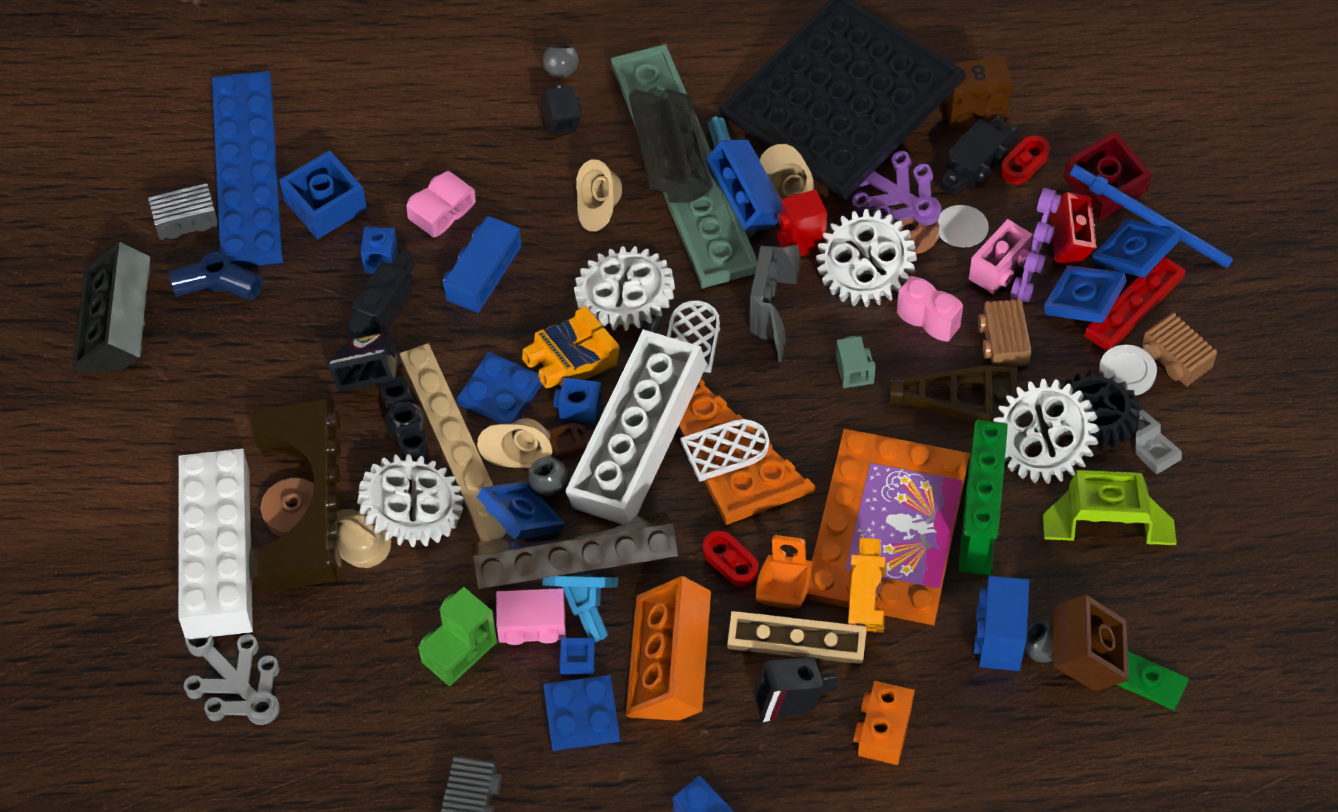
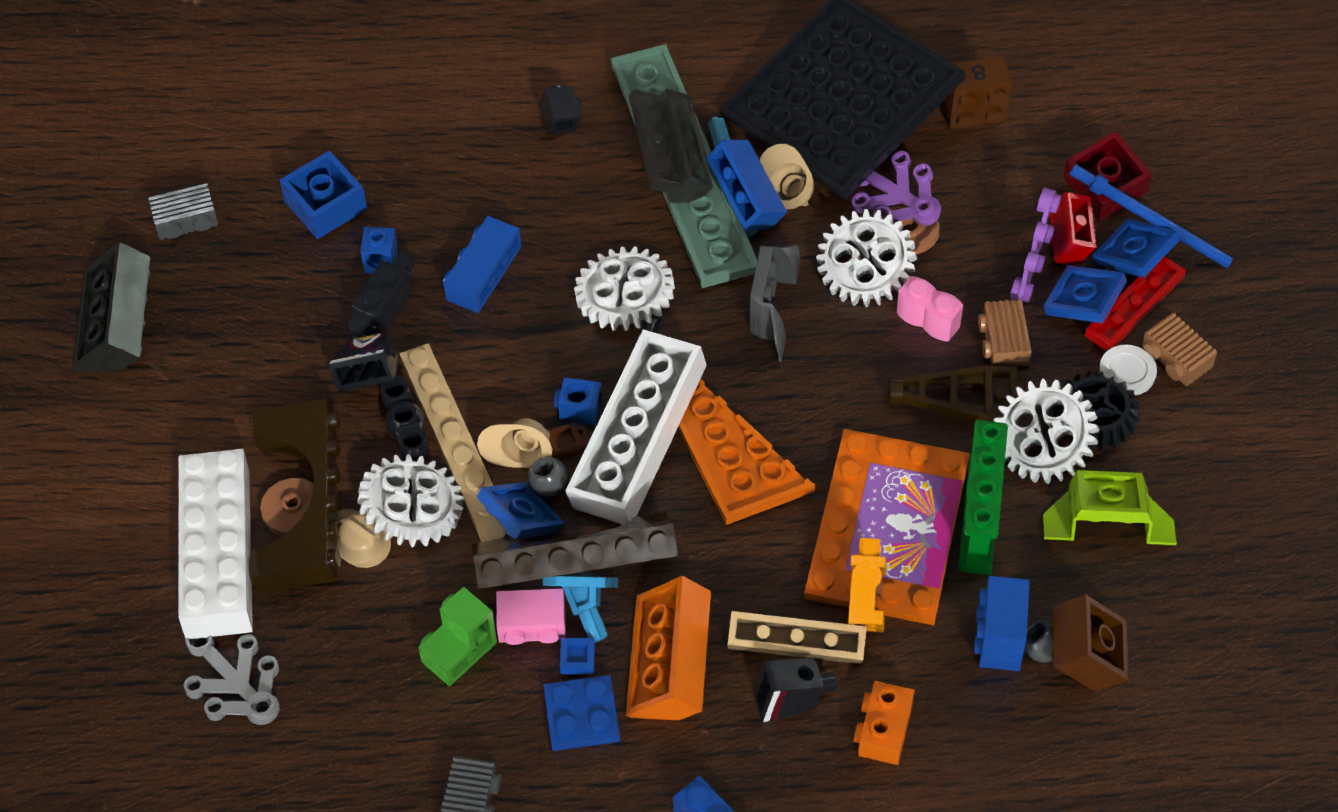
(217, 275): dark blue piece -> none
(247, 169): blue plate -> none
(440, 203): bright pink brick -> none
(499, 390): blue plate -> none
(560, 60): dark grey piece -> none
(572, 350): light orange hips -> none
(597, 194): tan piece -> none
(687, 440): white window -> none
(714, 332): white window -> none
(732, 560): red plate -> none
(784, 579): orange piece -> none
(802, 222): red brick -> none
(854, 362): sand green brick -> none
(962, 226): white sticker -> none
(976, 155): black hinge -> none
(1000, 257): bright pink brick -> none
(1023, 161): red plate -> none
(1154, 447): light grey slope -> none
(1154, 682): green plate -> none

